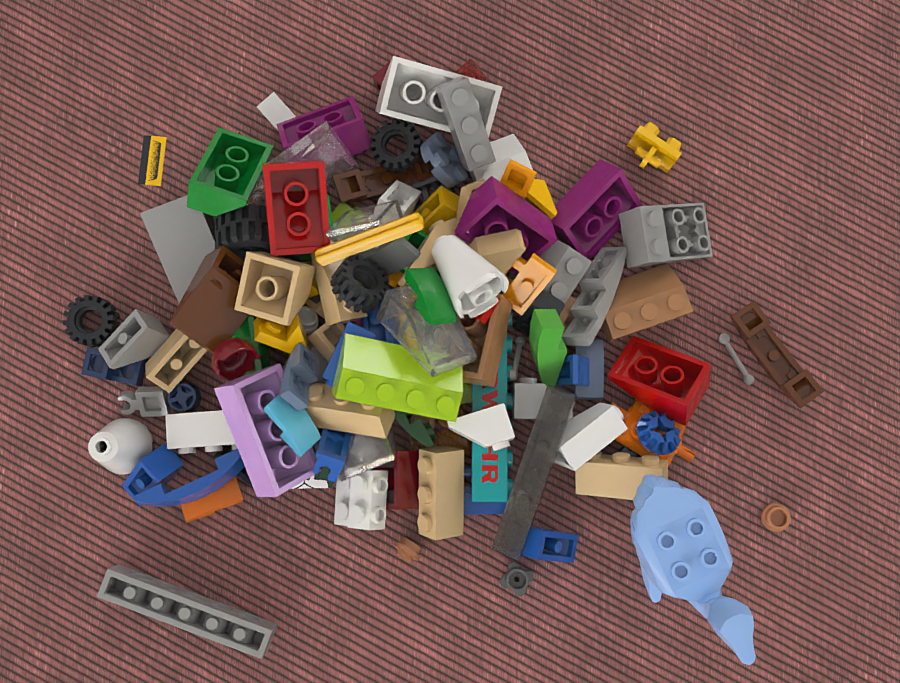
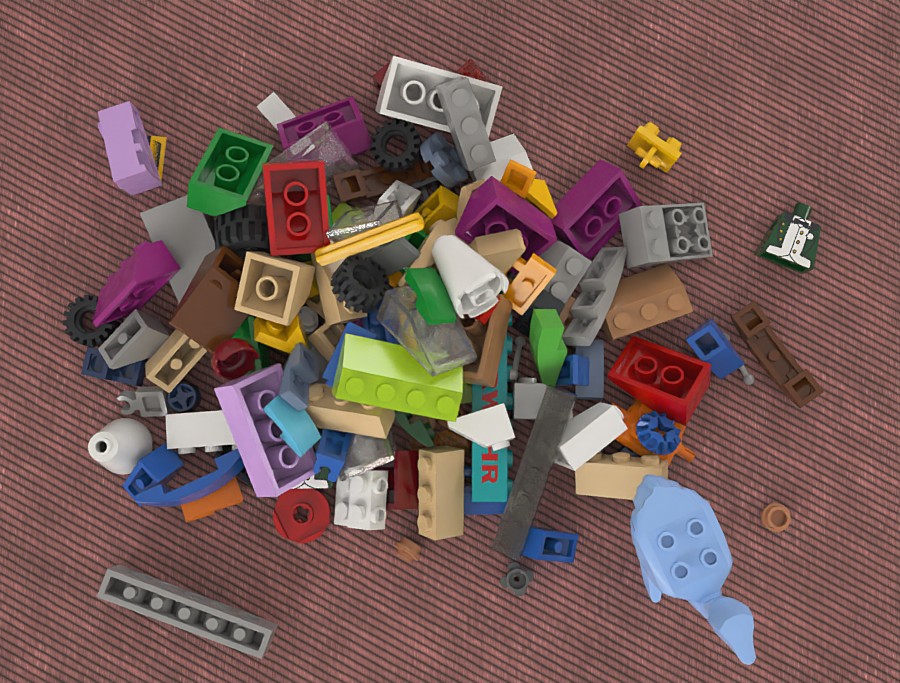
(128, 149): none -> lavender wedge
(135, 282): none -> magenta slope
(298, 530): none -> red plate
(714, 348): none -> blue slope
(791, 240): none -> torso

